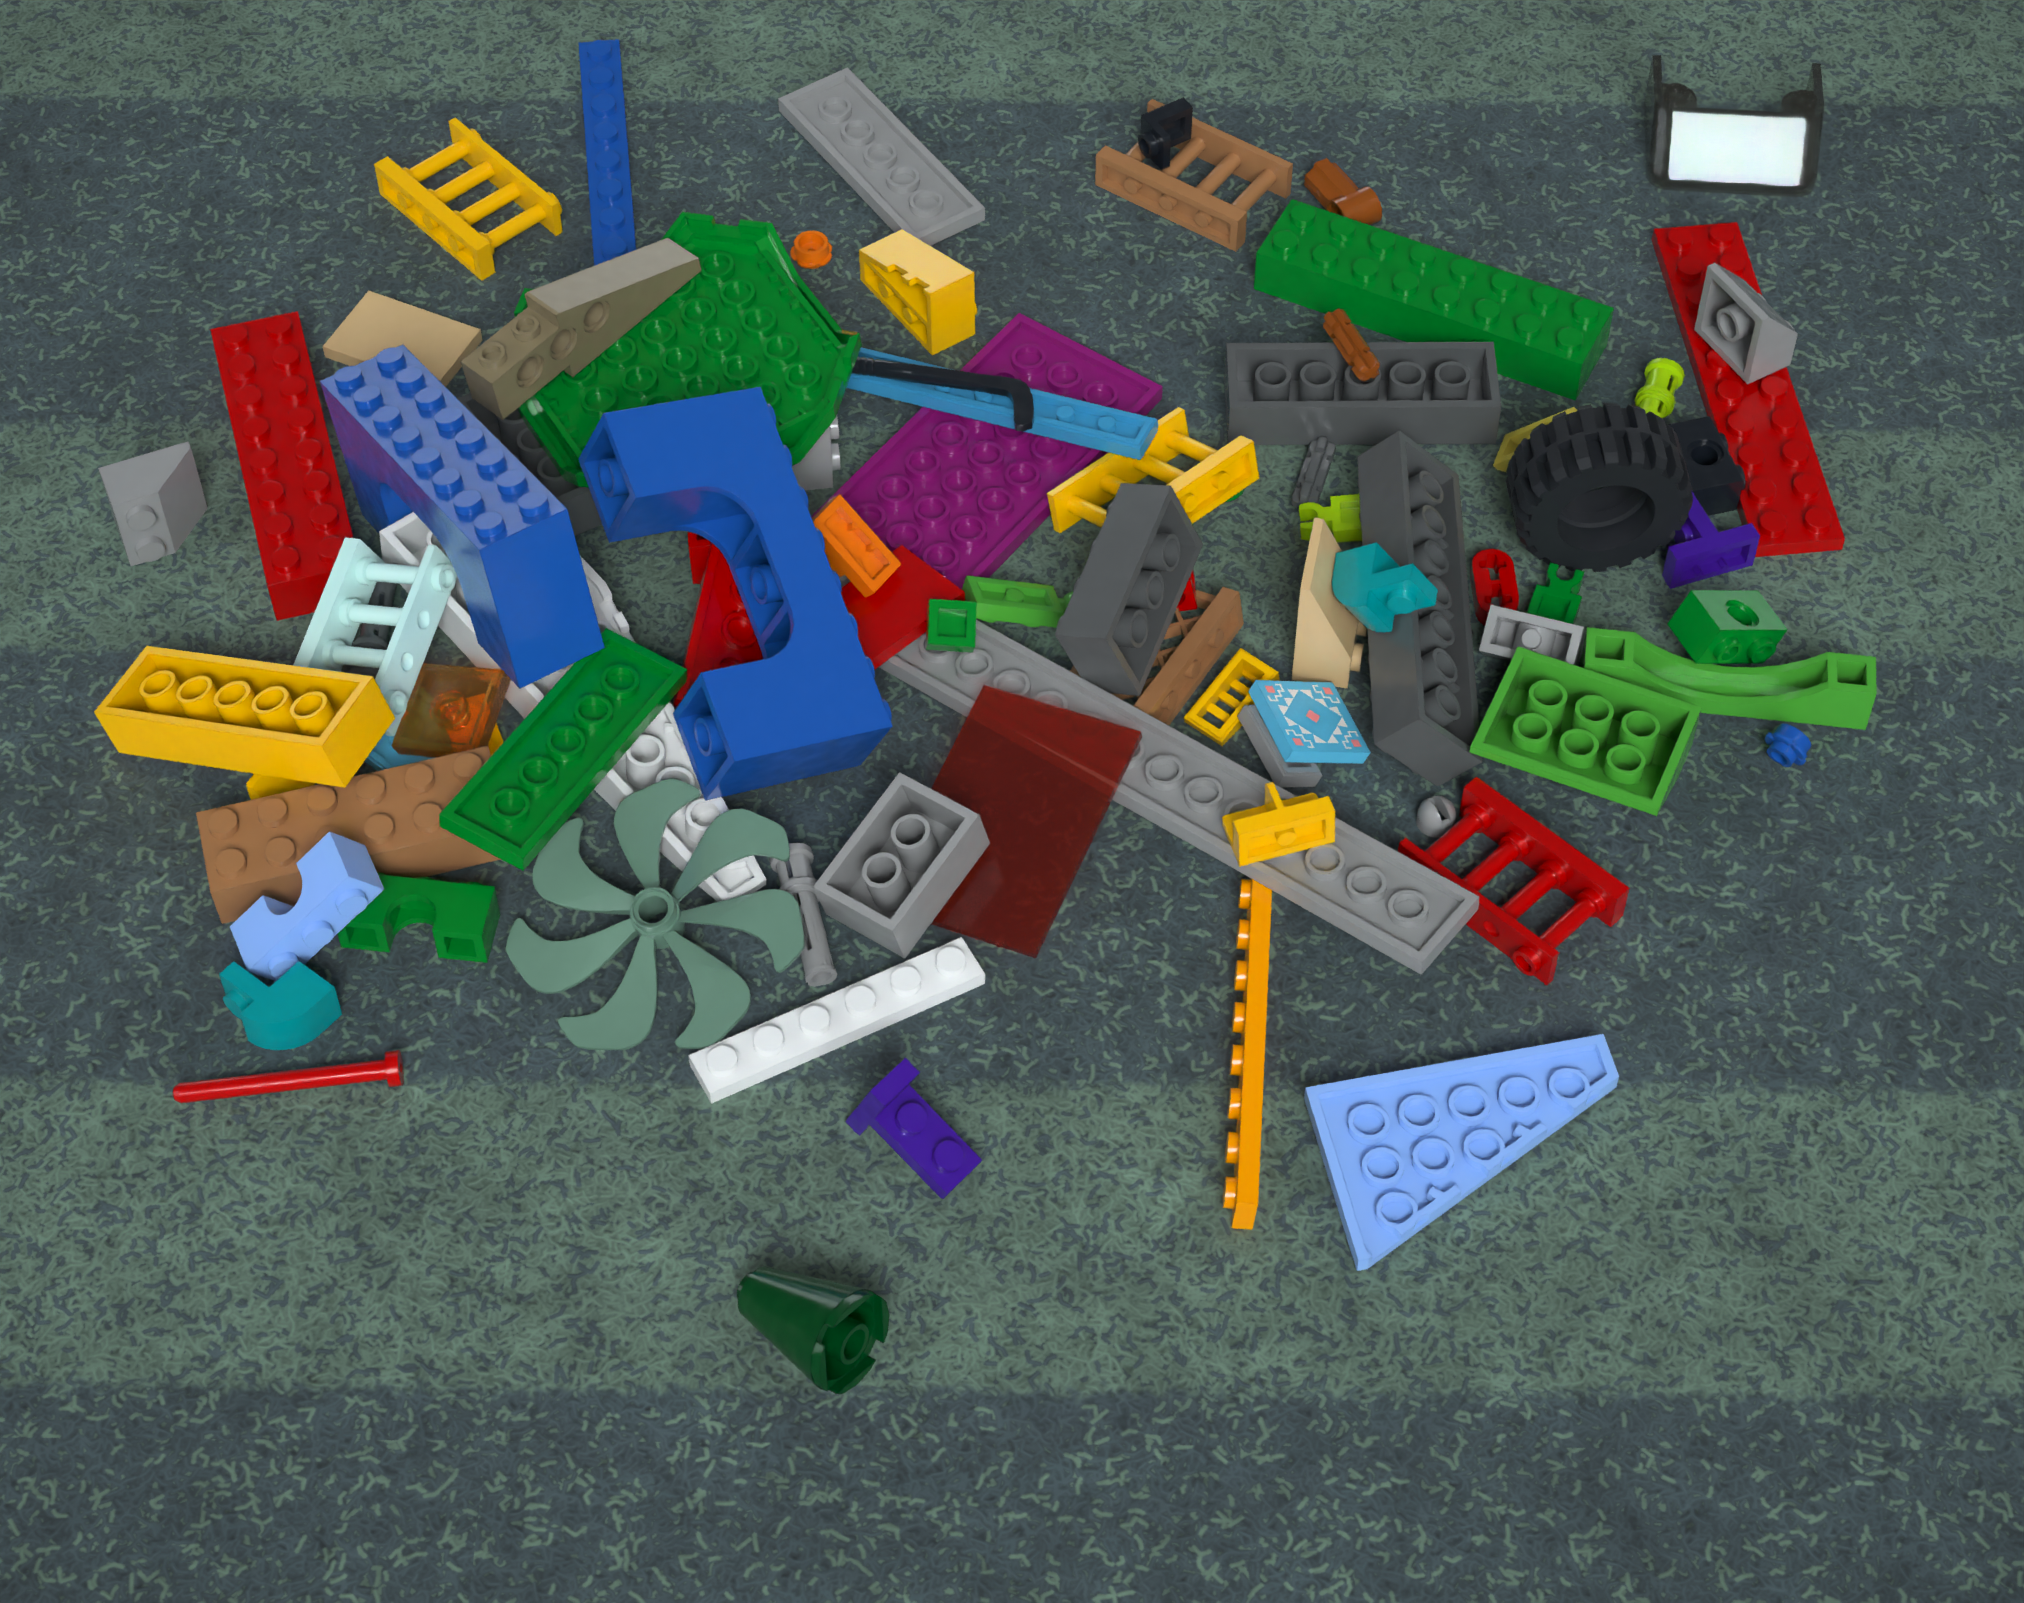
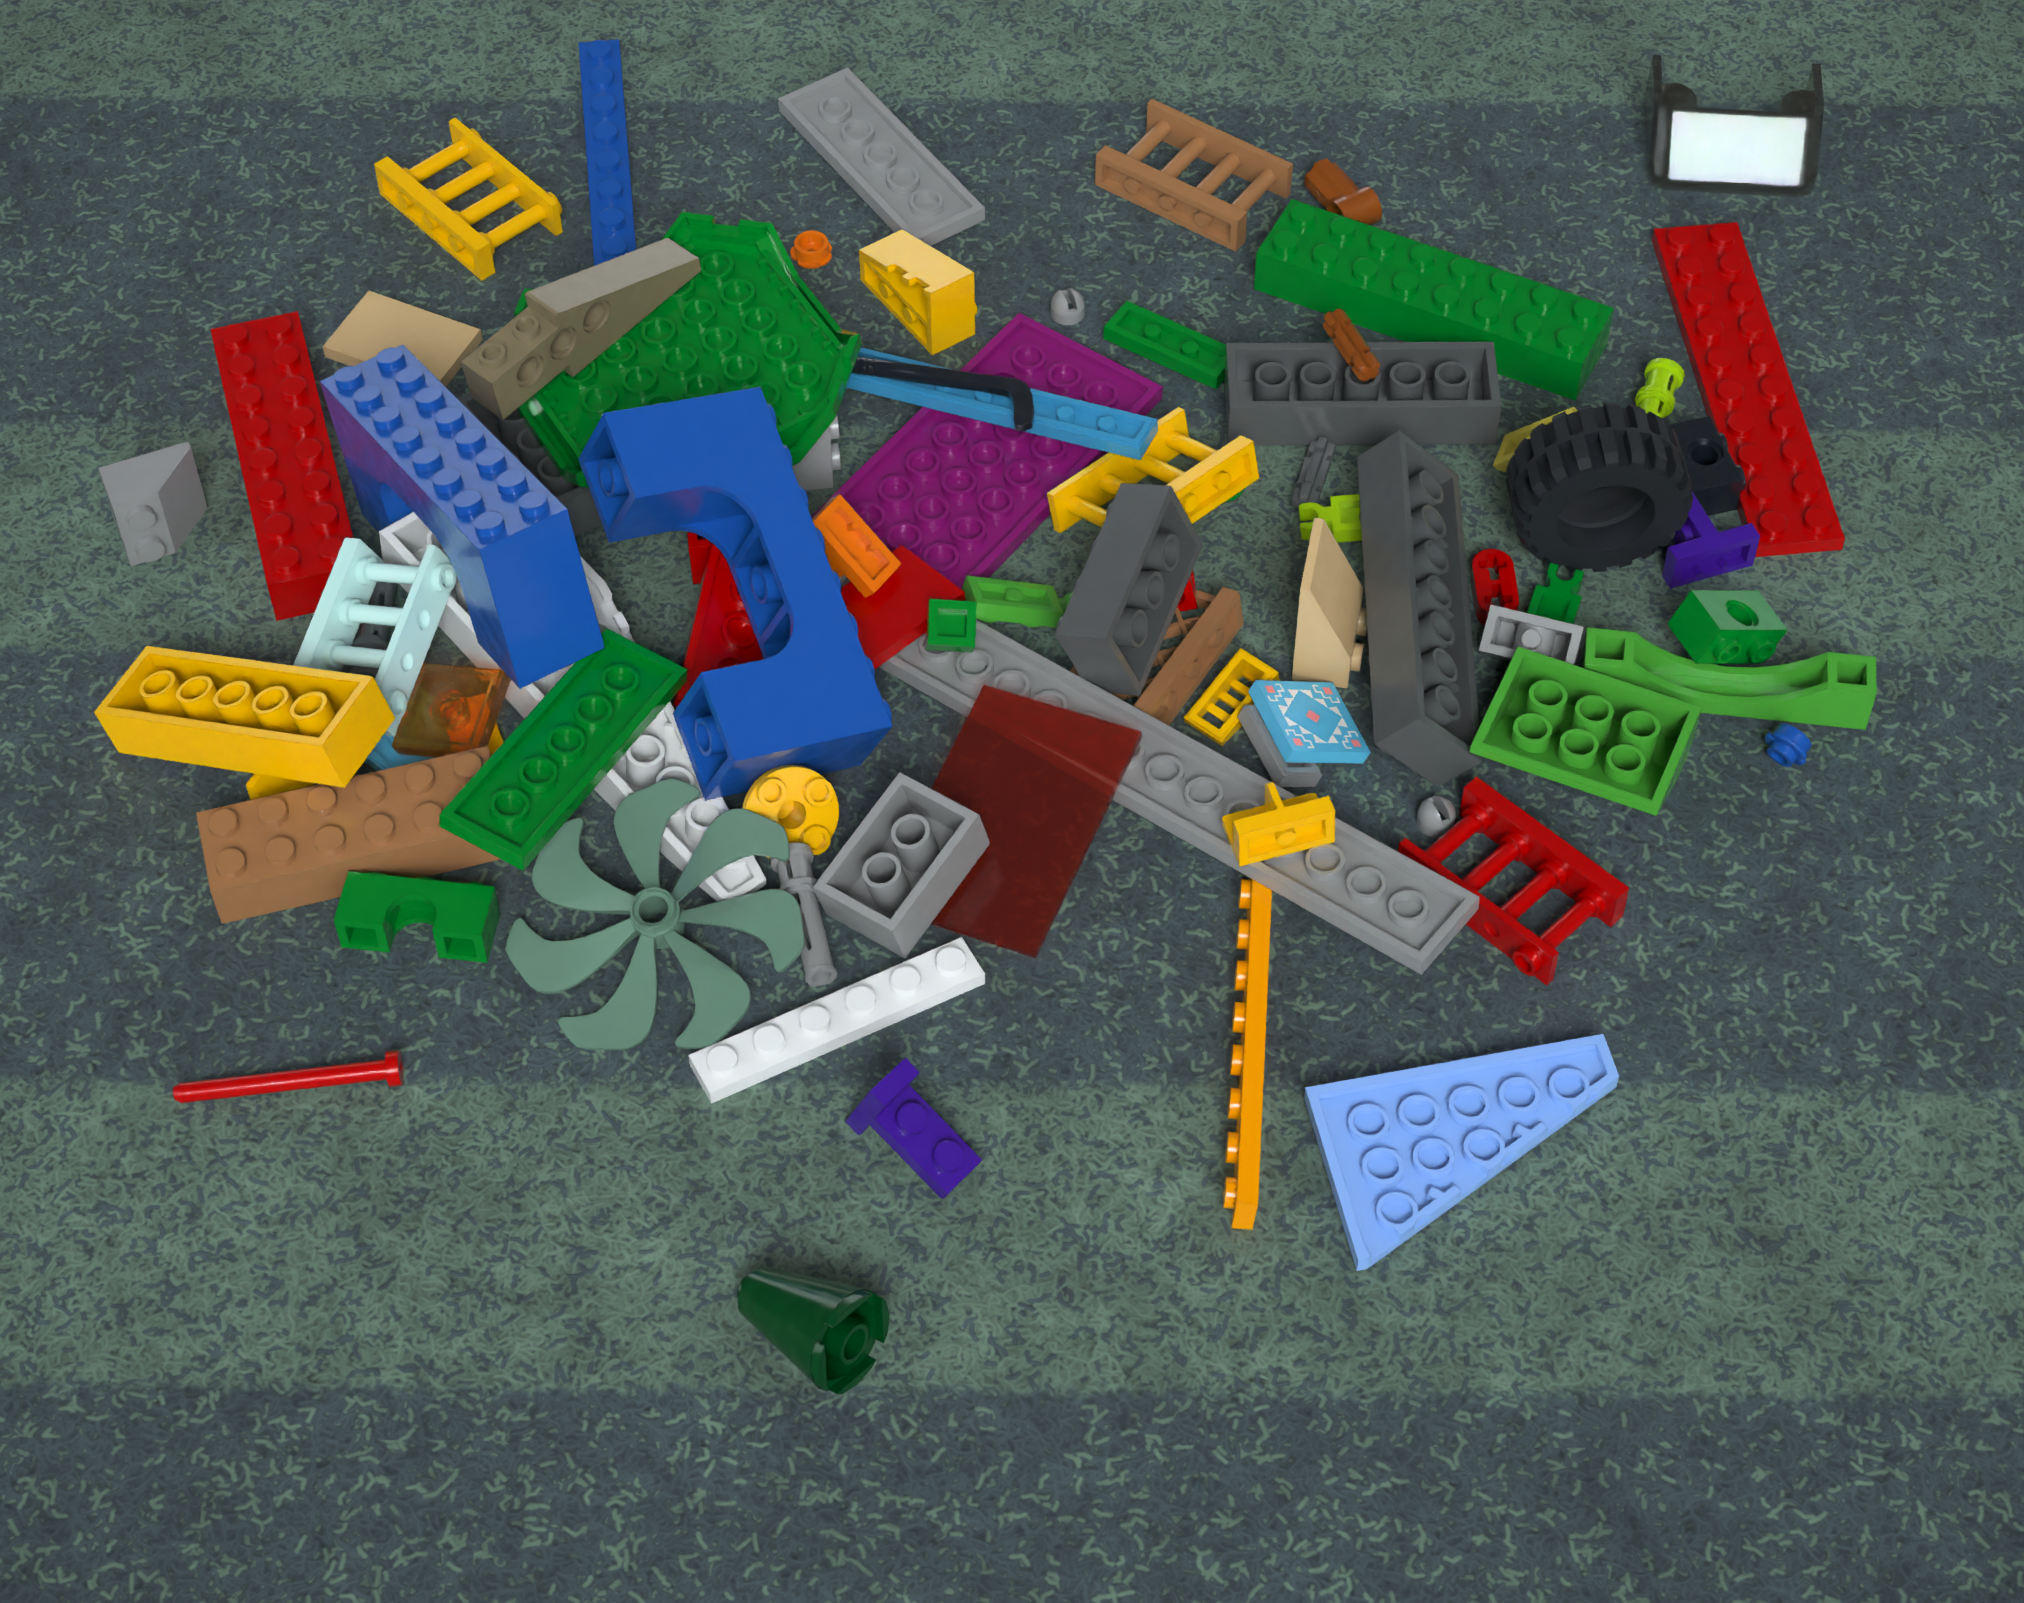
(286, 1012): teal brick -> none
(335, 888): light blue arch -> none
(797, 801): none -> yellow plate
(1059, 306): none -> light grey hinge
(1164, 129): black bracket -> none
(1167, 344): none -> green plate
(1378, 588): teal brick -> none
(1743, 326): light grey slope -> none

